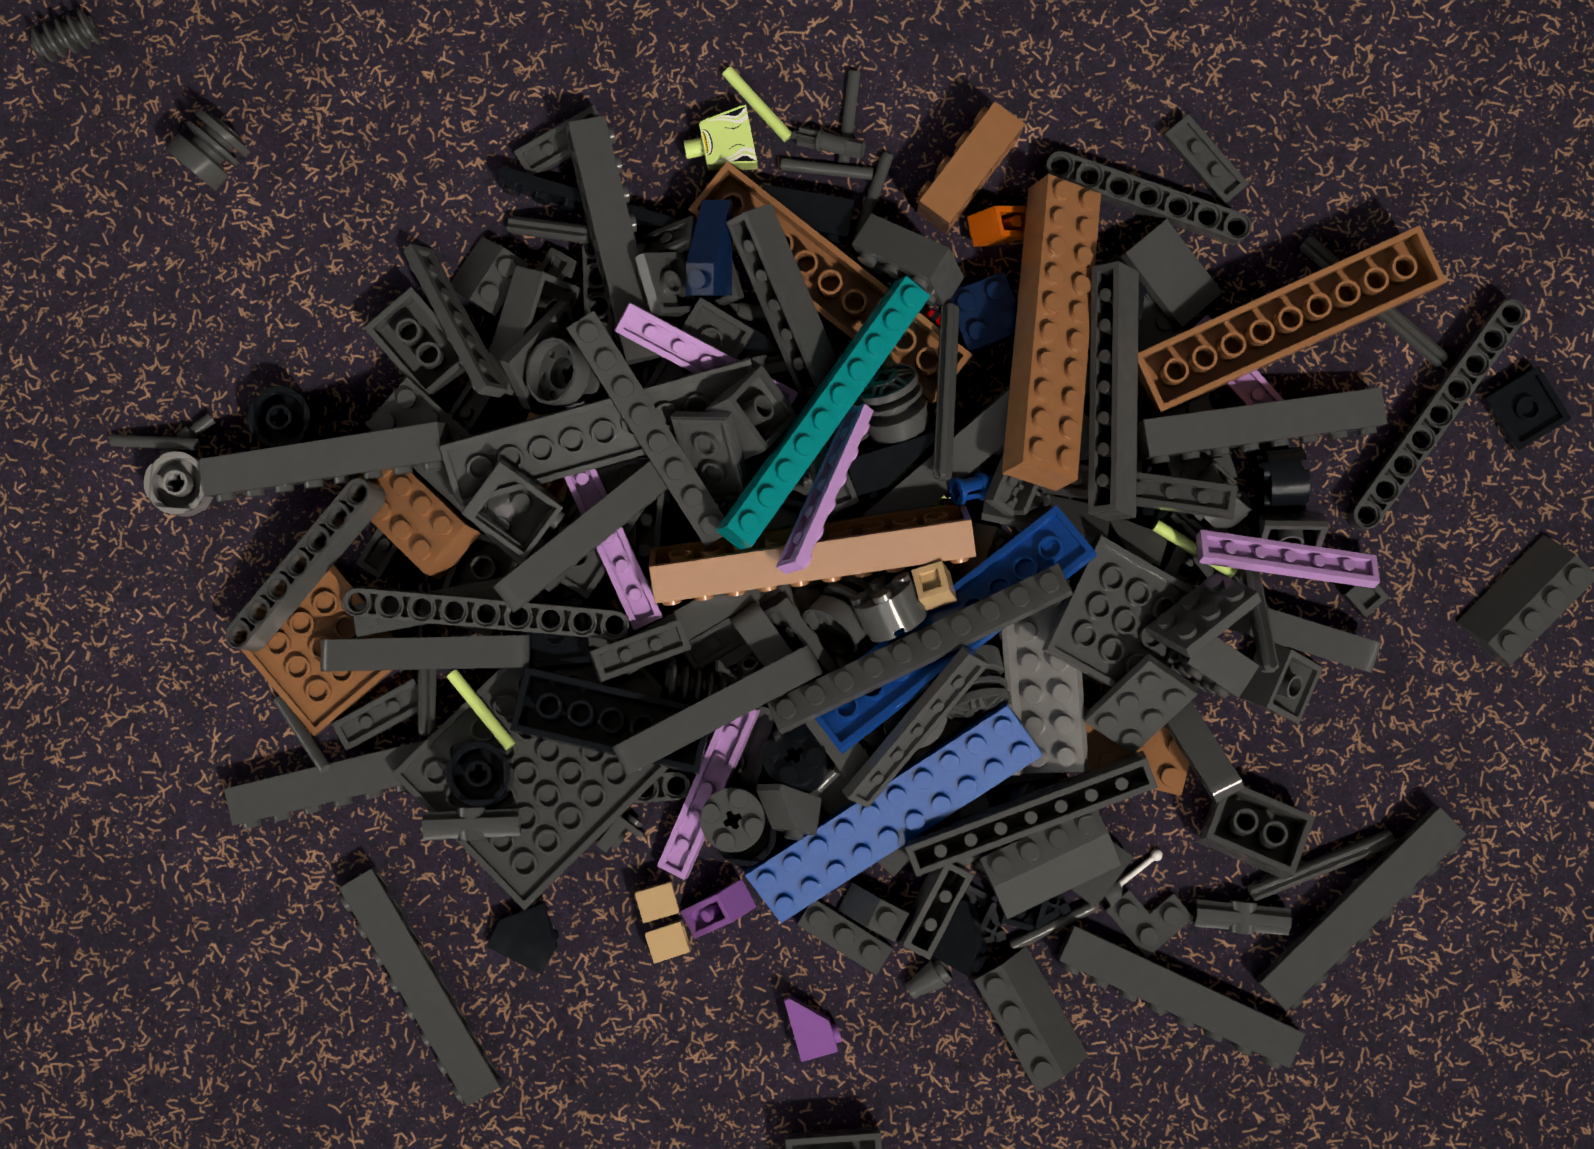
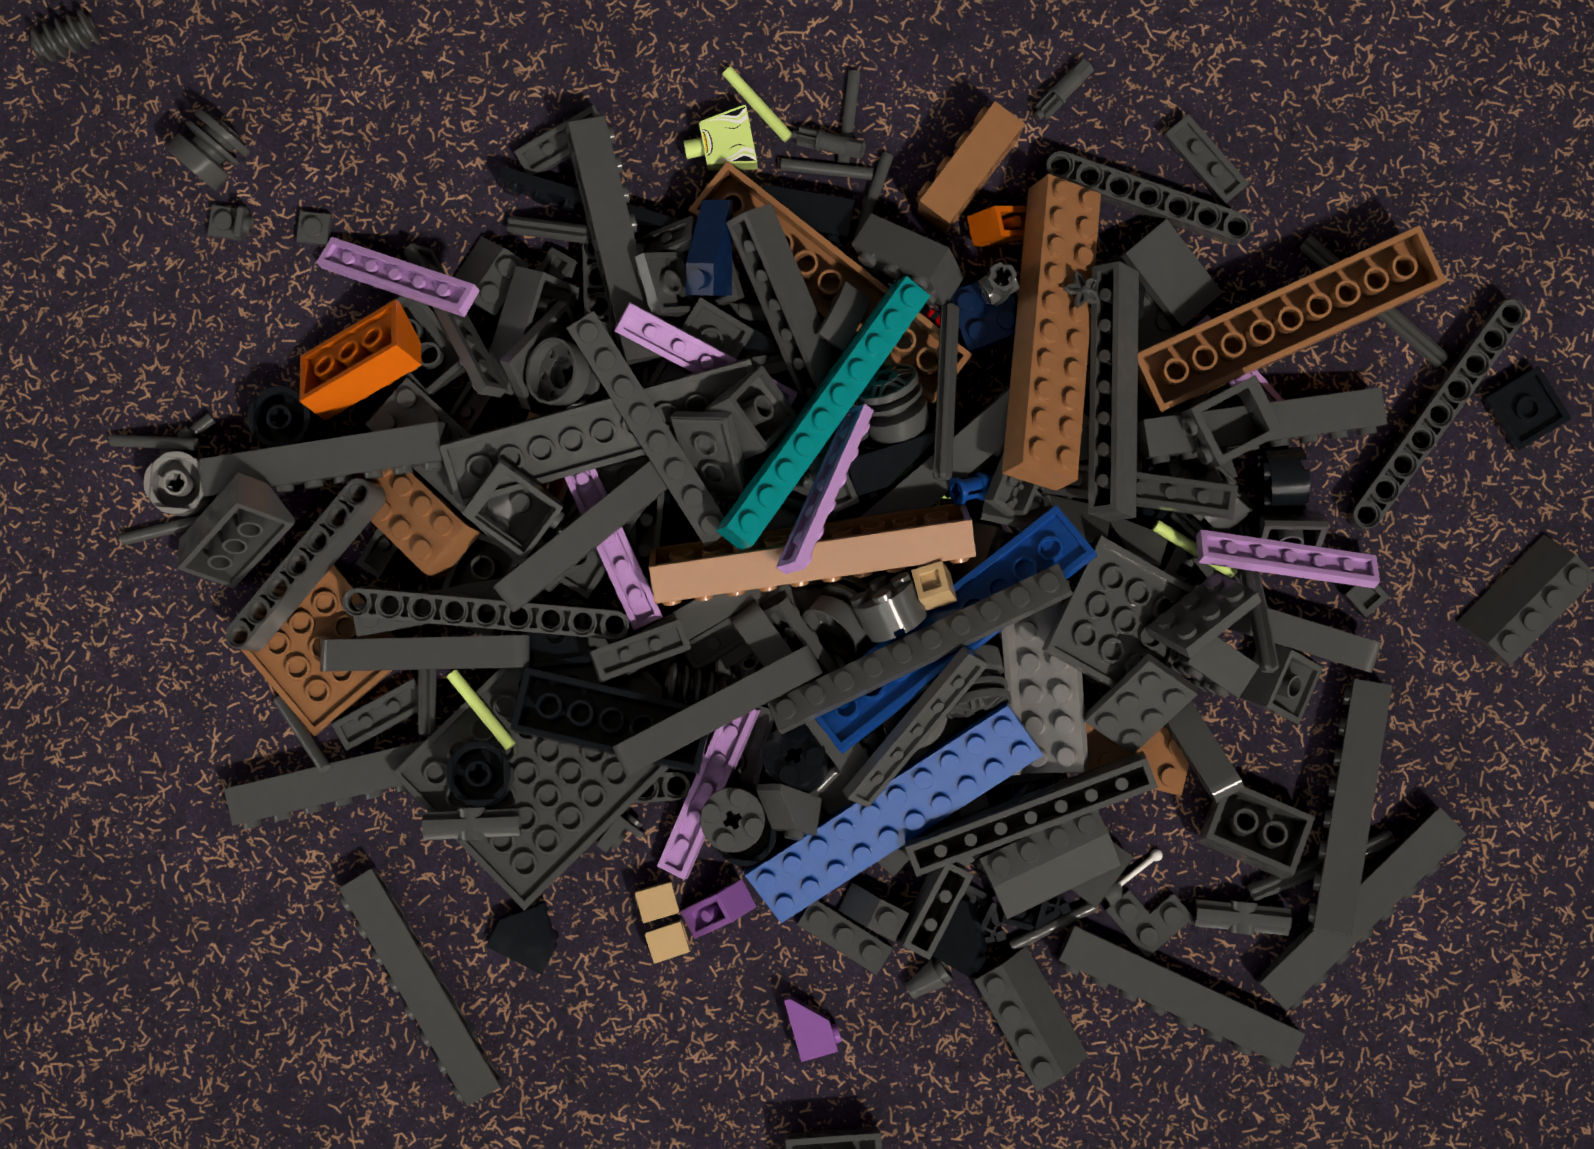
(157, 530): none -> dark grey bar
(230, 223): none -> dark grey bracket
(234, 532): none -> dark grey slope
(314, 228): none -> dark grey plate
(359, 361): none -> orange slope
(398, 276): none -> lavender plate
(843, 317): none -> dark grey slope
(998, 284): none -> dark grey piece
(1063, 89): none -> dark grey piece
(1082, 290): none -> dark grey plant
(1258, 410): none -> dark grey window
(1351, 808): none -> dark grey brick

